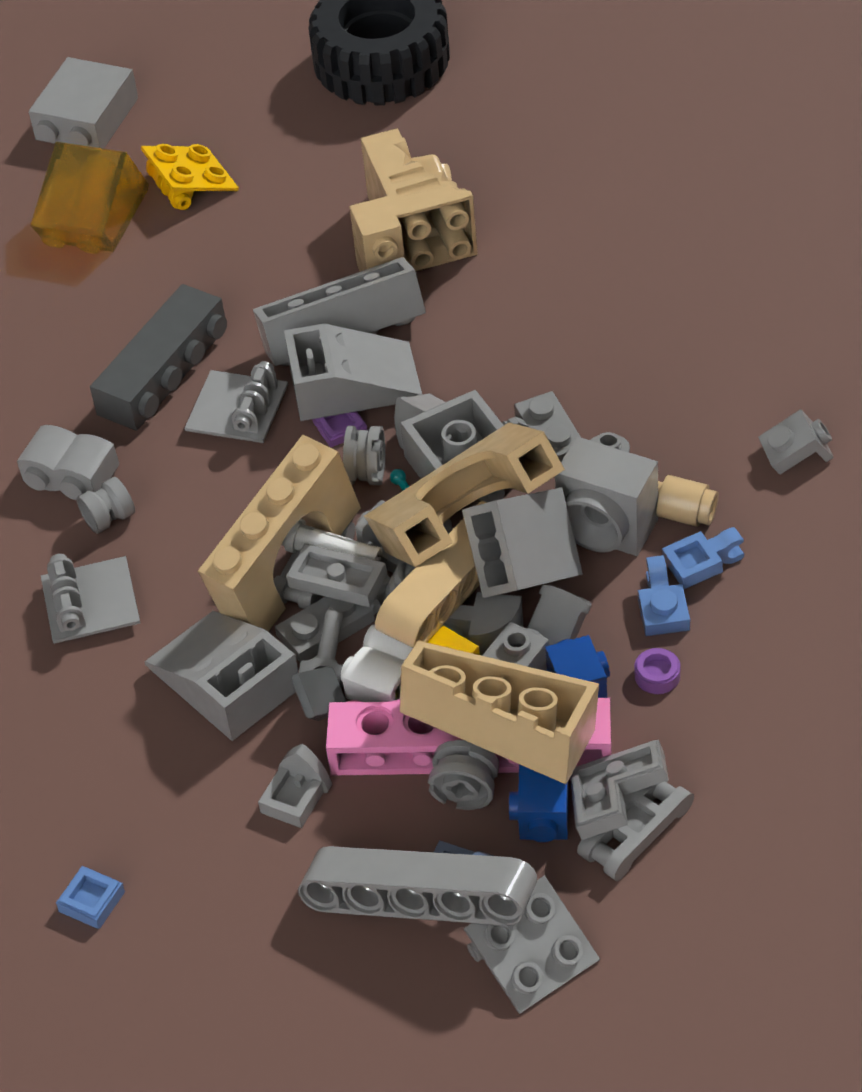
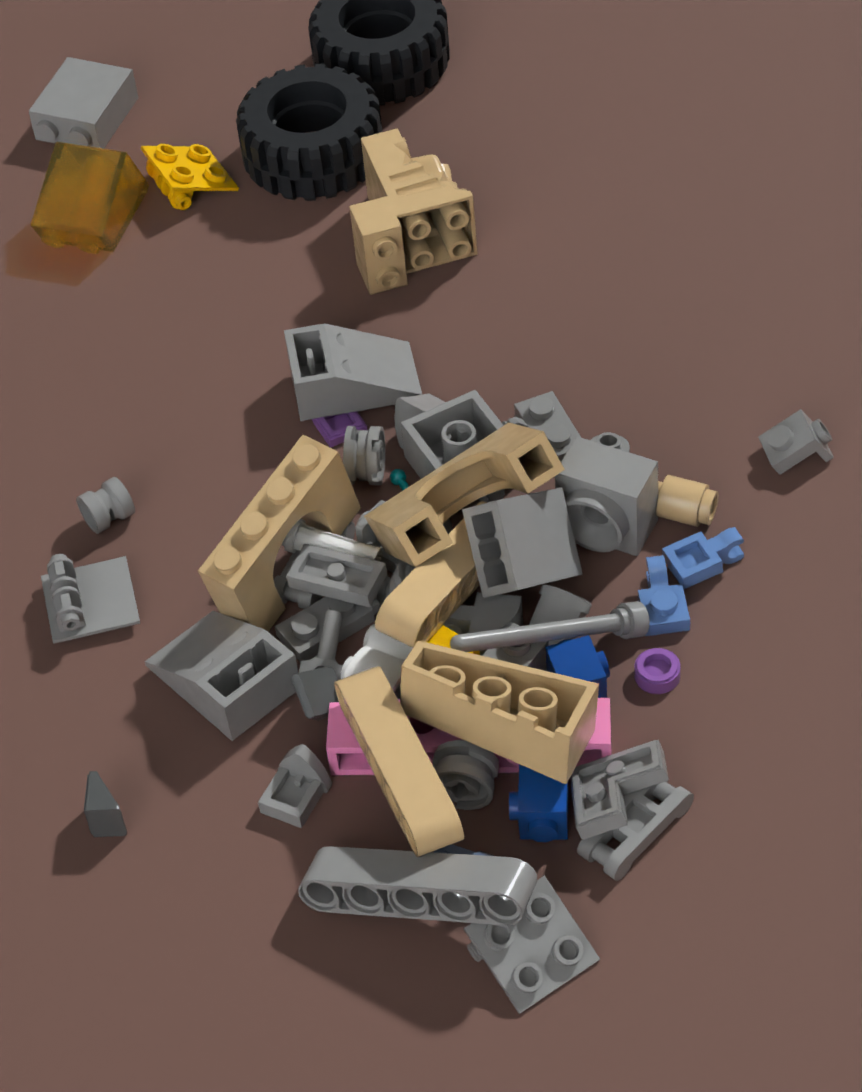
(67, 461): light grey brick -> none
(90, 897): medium blue tile -> none
(101, 809): none -> dark grey slope
(159, 357): dark grey brick -> none
(238, 404): light grey hinge -> none
(299, 101): none -> black tyre
(359, 302): light grey brick -> none
(399, 761): none -> tan beam
(627, 621): none -> light grey piece

